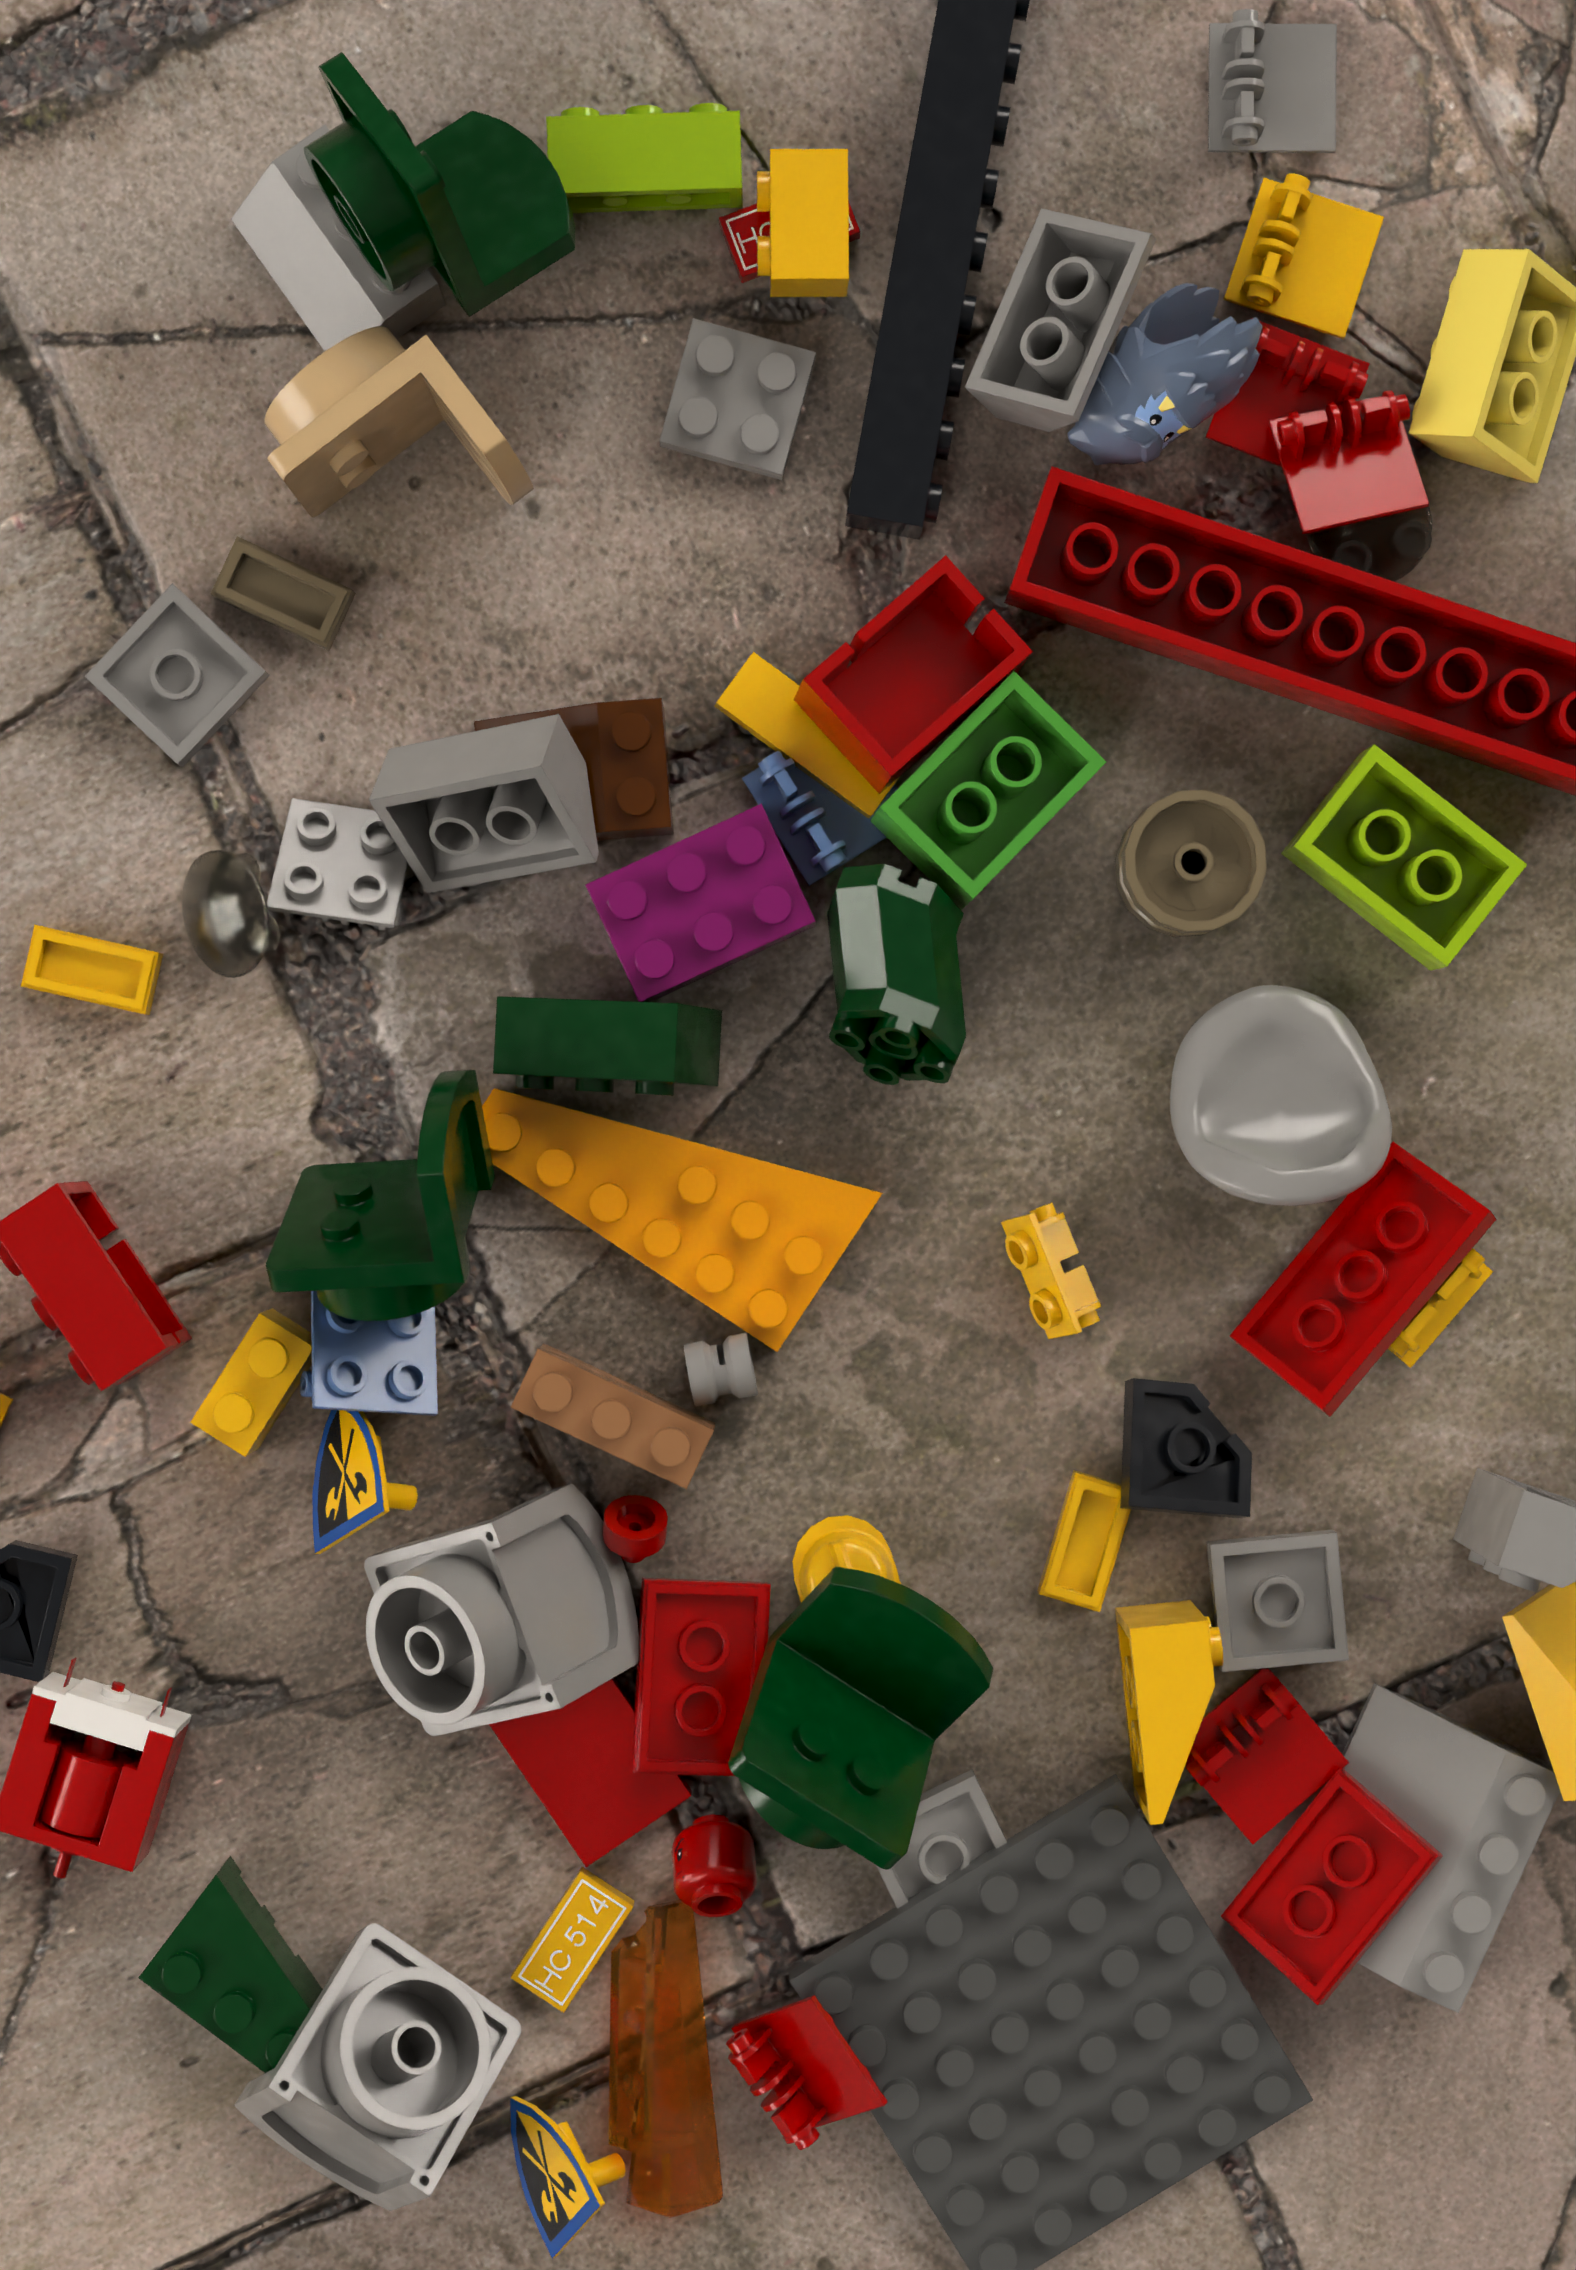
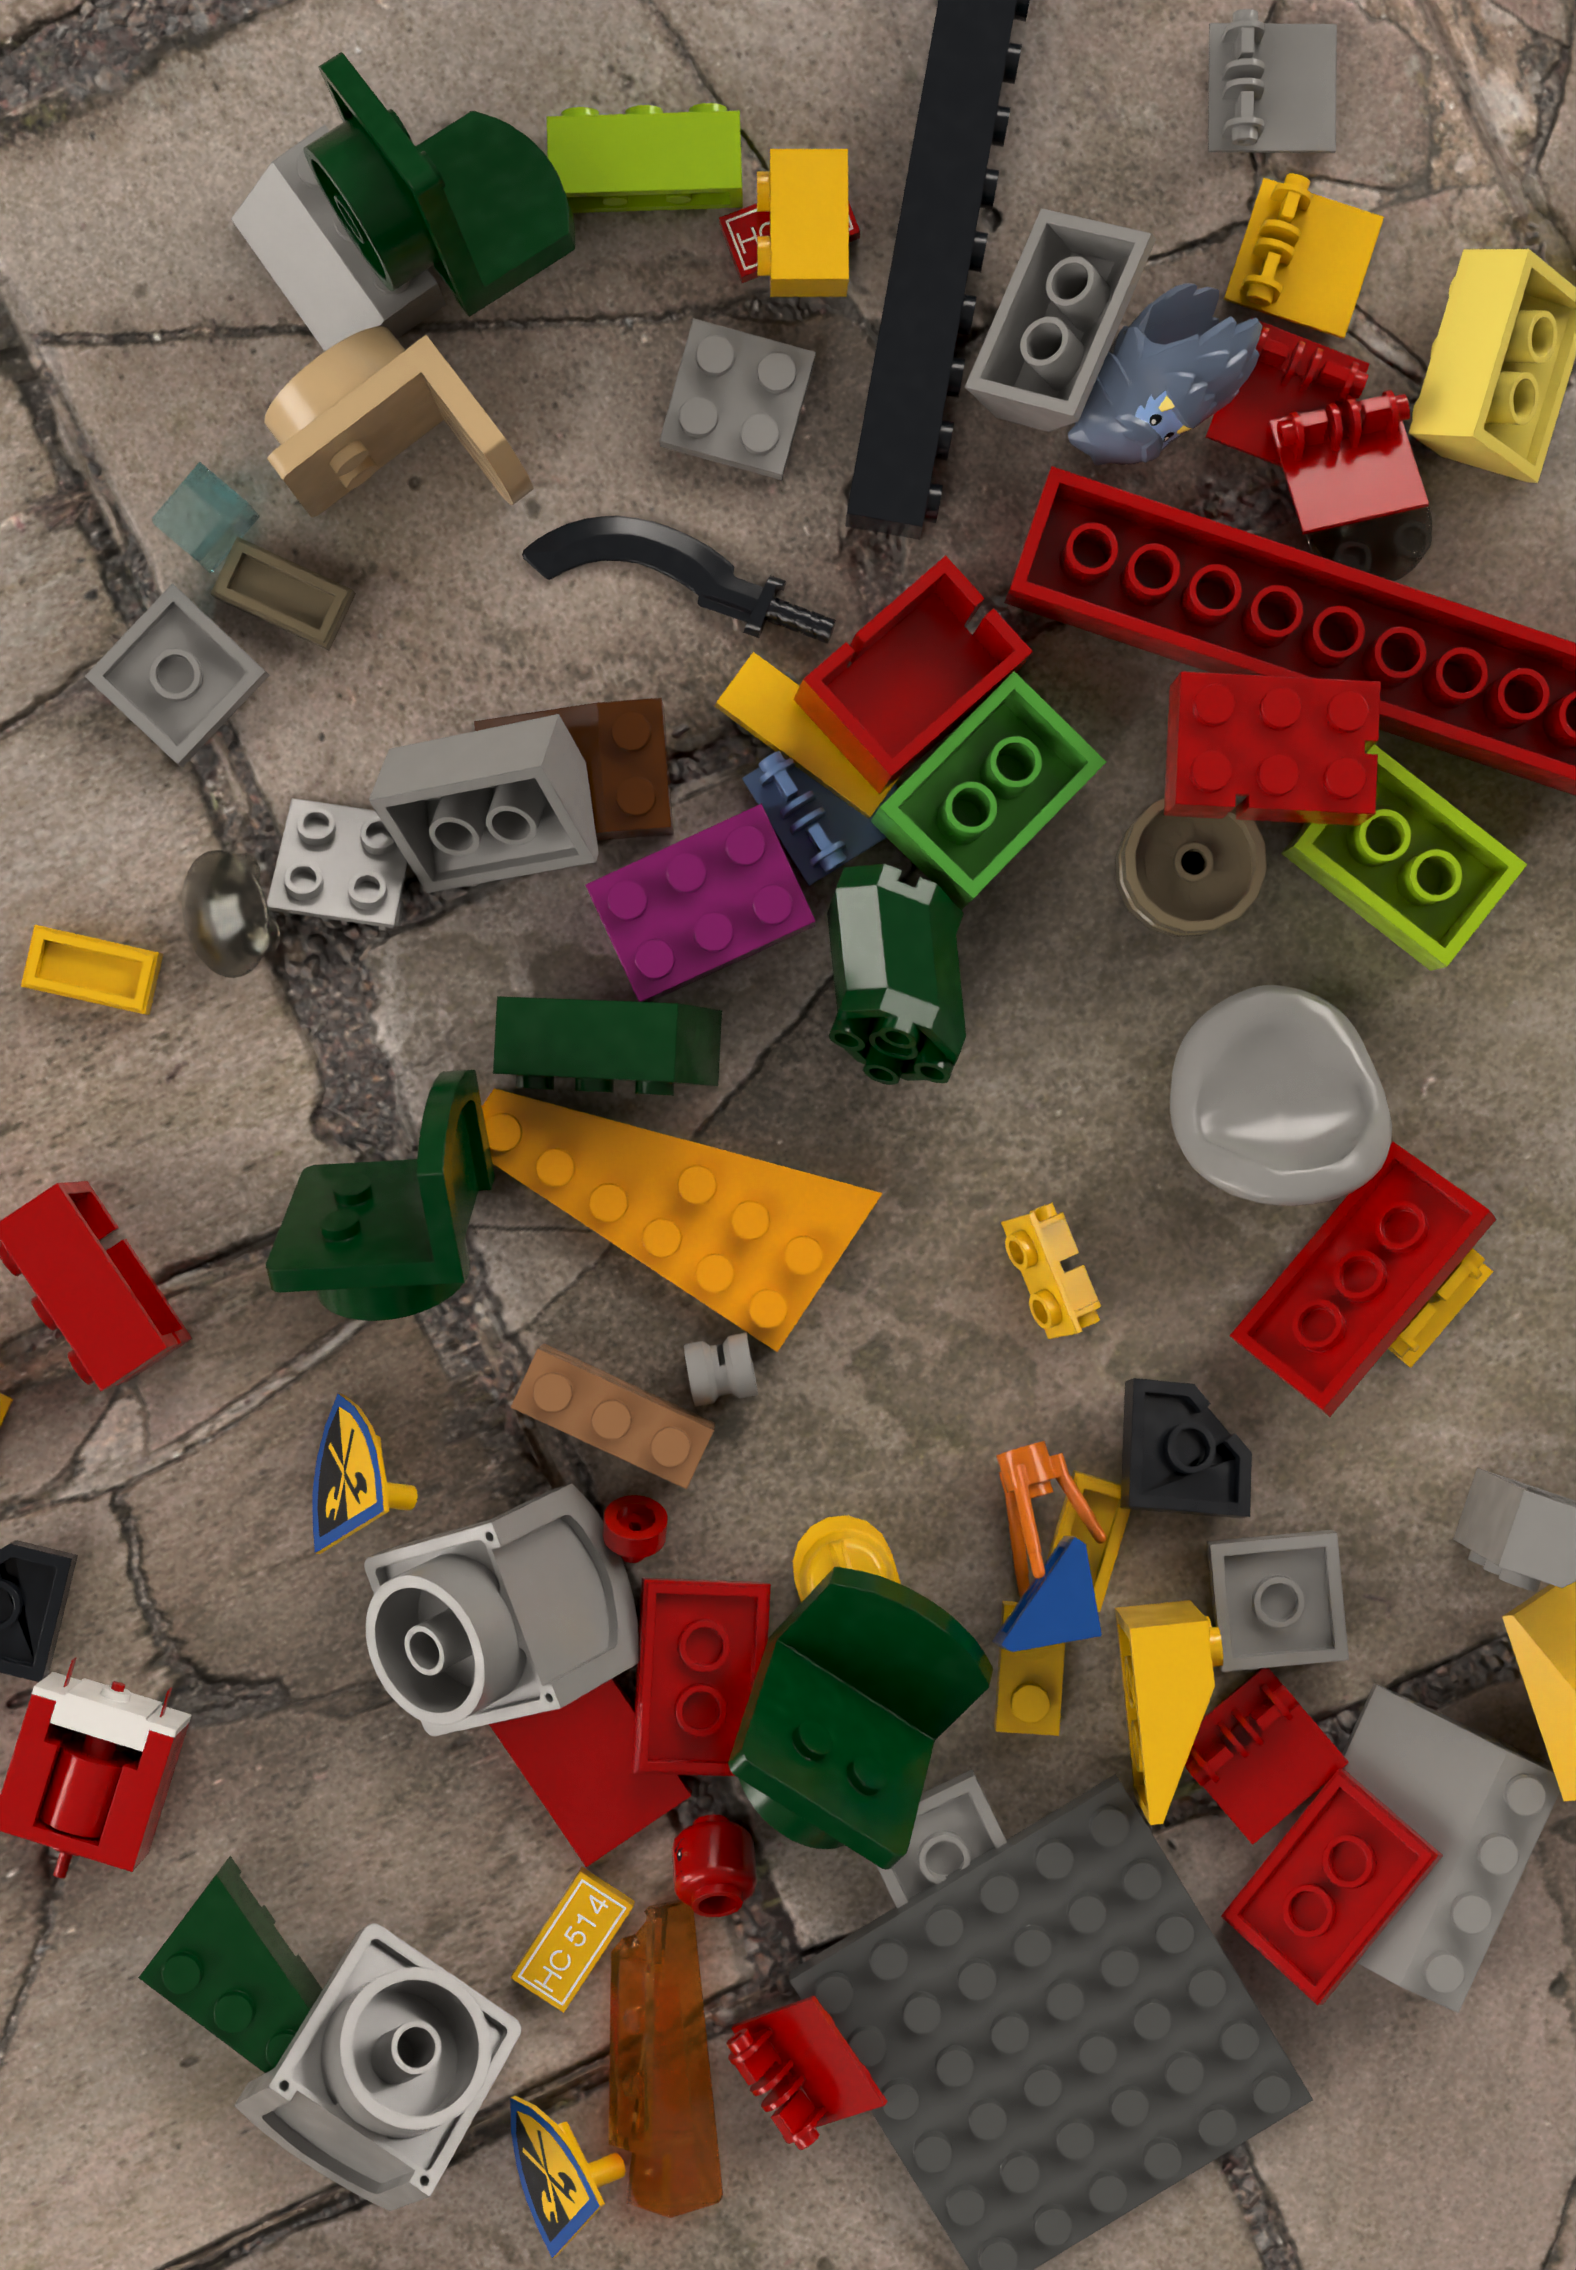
(205, 517): none -> clear light blue panel
(256, 1383): yellow brick -> none
(372, 1363): medium blue hinge -> none
(679, 558): none -> black sword
(1027, 1476): none -> orange plant
(1029, 1687): none -> yellow plate
(1056, 1606): none -> blue slope
(1277, 741): none -> red piece

